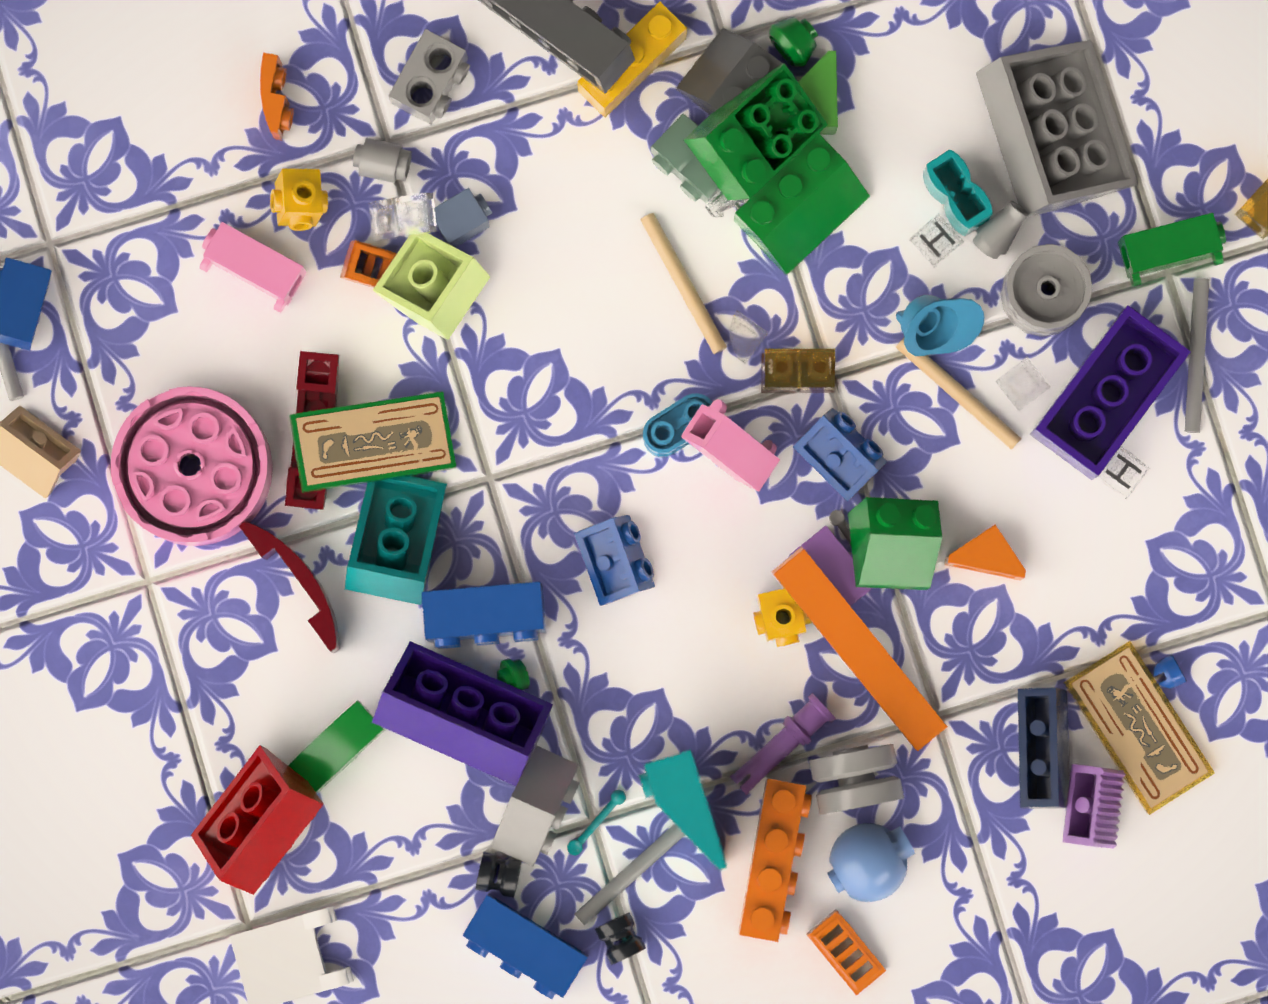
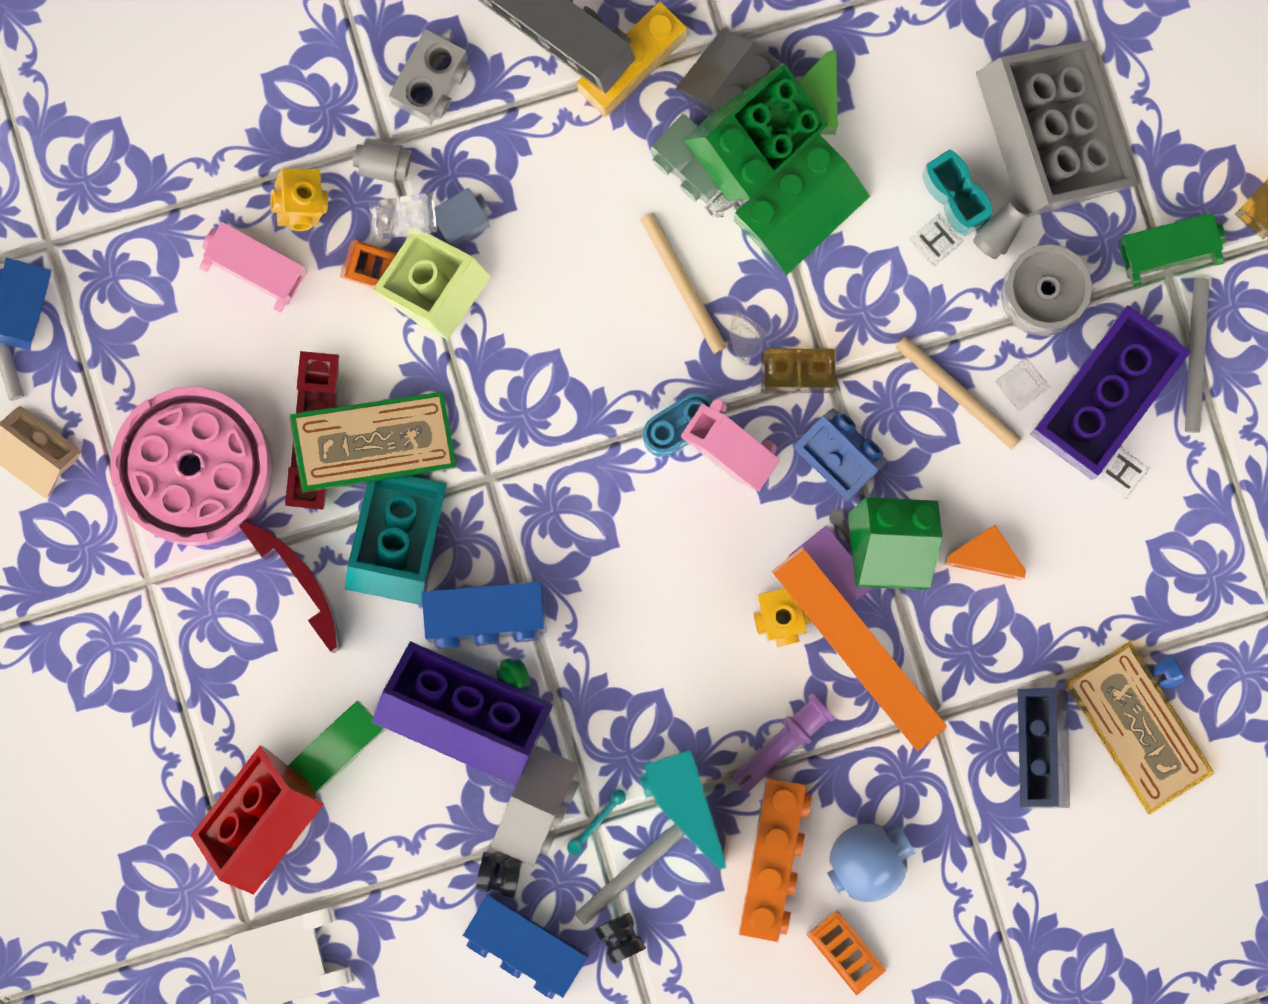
(275, 106): orange slope -> none
(615, 559): blue bracket -> none
(794, 40): green cone -> none
(856, 778): light grey wheel -> none
(940, 324): dark azure piece -> none
(1093, 806): medium lavender brick -> none

